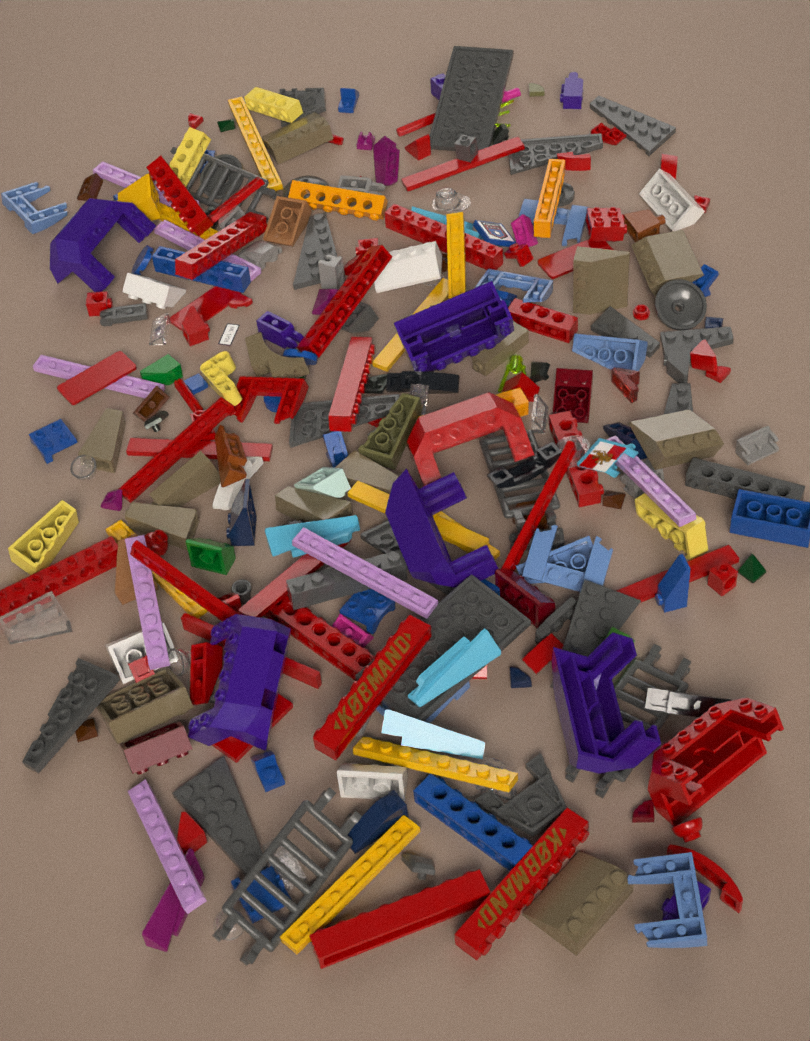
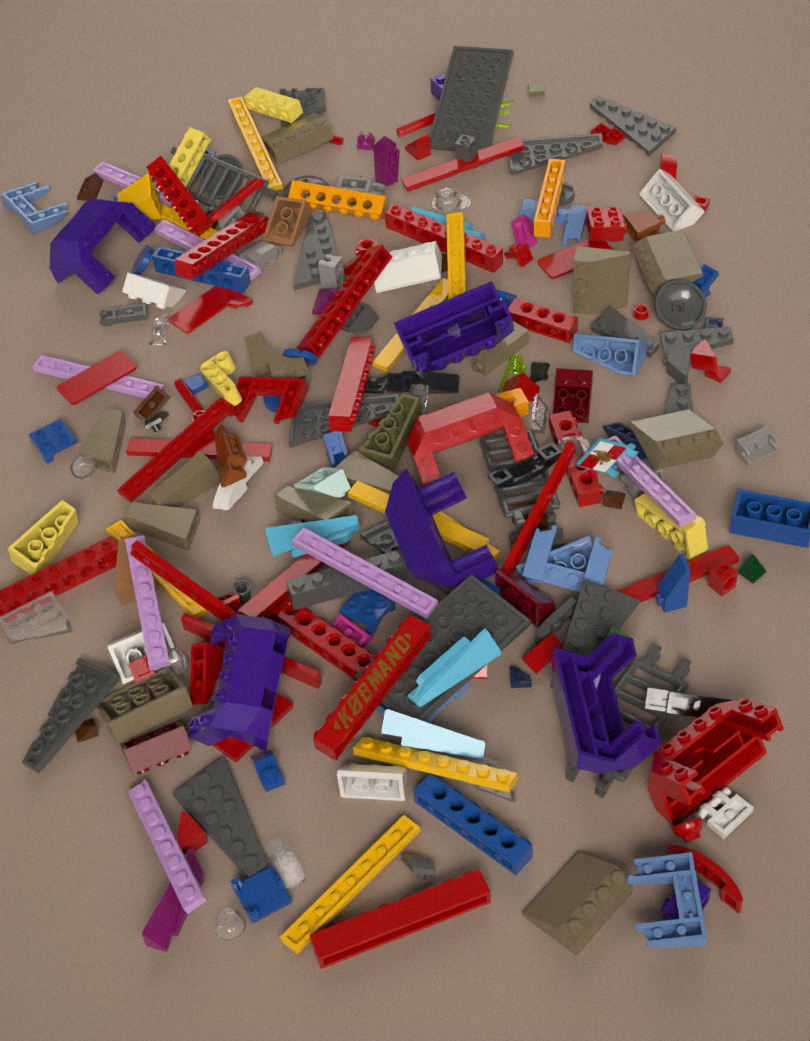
(97, 302): red brick -> none
(113, 500): magenta slope -> none
(157, 542): red piece -> none
(163, 371): green slope -> none
(194, 120): red tile -> none
(194, 328): red slope -> none
(210, 555): green slope -> none
(226, 125): dark green slope -> none
(228, 334): white sticker -> none
(242, 518): dark blue slope -> none
(278, 330): dark purple hinge -> none
(309, 892): dark grey bar -> none
(348, 100): blue slope -> none
(377, 821): dark blue slope -> none
(493, 233): tile -> none
(500, 134): pearl dark grey piece -> none
(510, 94): dark pink pin -> none
(522, 884): red brick -> none
(533, 807): dark grey wing -> none
(538, 288): medium blue wedge -> none
(572, 92): hinge -> none
(575, 162): red slope -> none
(626, 382): clear red slope -> none
(644, 813): dark red tile -> none
(728, 480): dark grey brick -> none
(729, 816): none -> white plate

